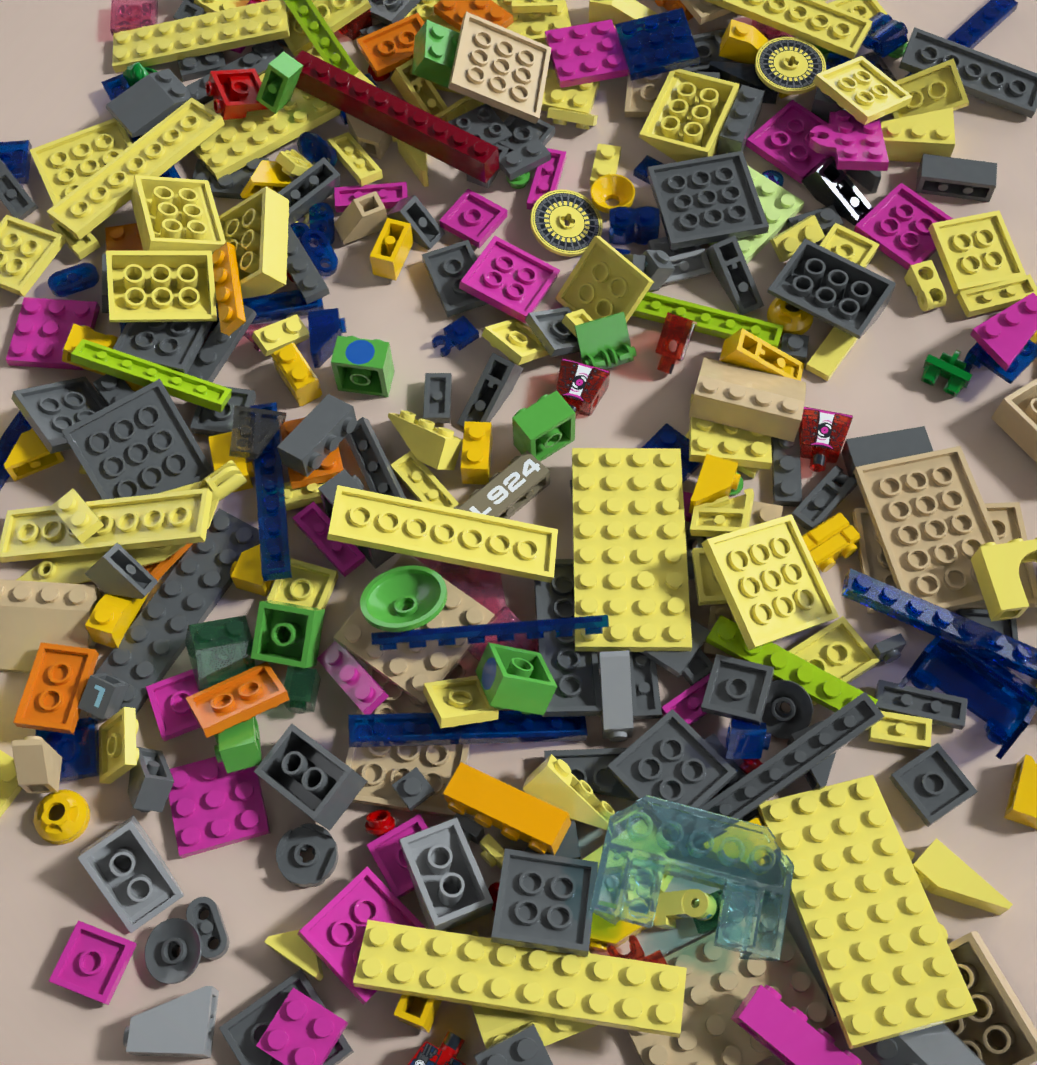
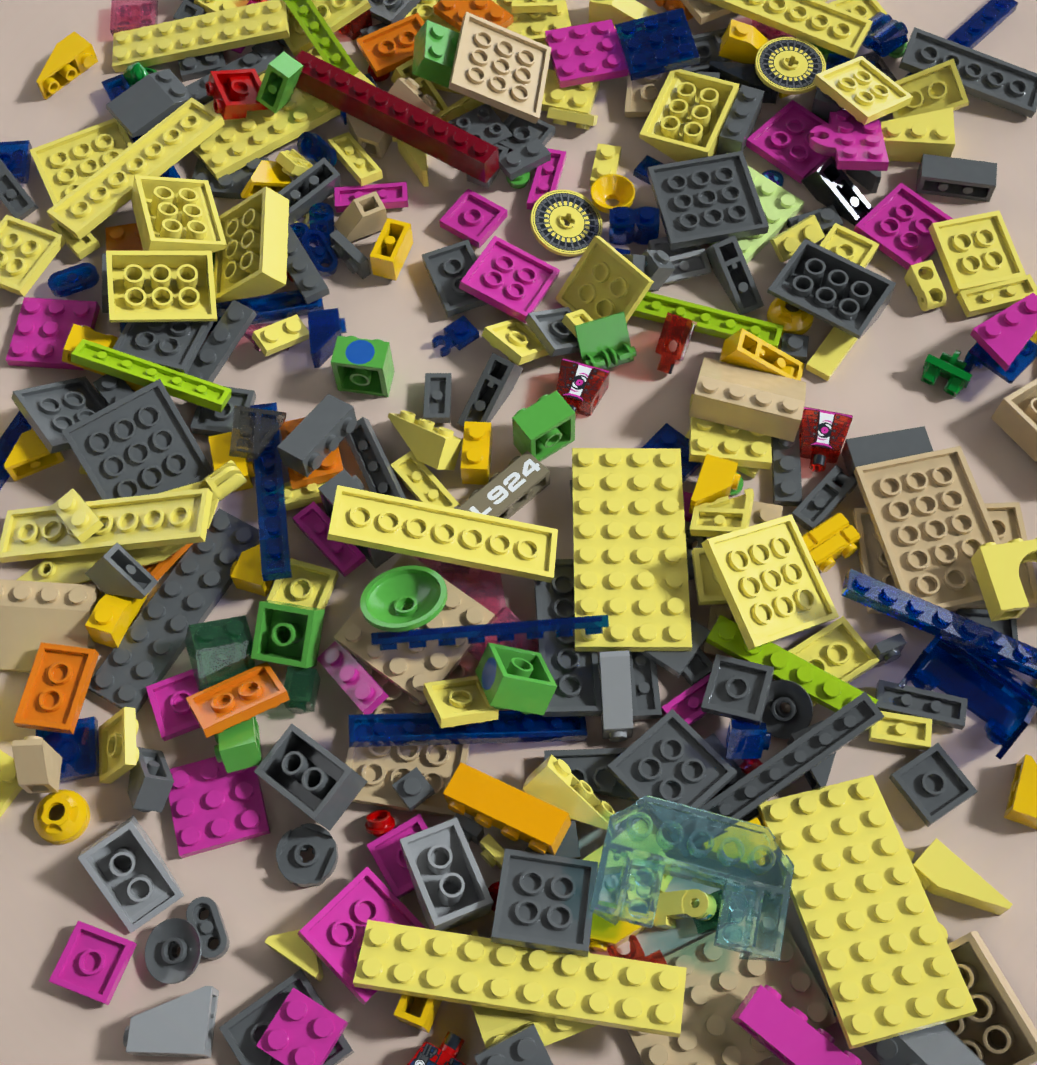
(66, 62): none -> yellow slope
(103, 696): dark grey brick -> none
(228, 289): light orange plate -> none
(296, 374): yellow brick -> none
(349, 254): none -> dark grey plate
(408, 91): none -> tan slope
(424, 227): dark grey slope -> none

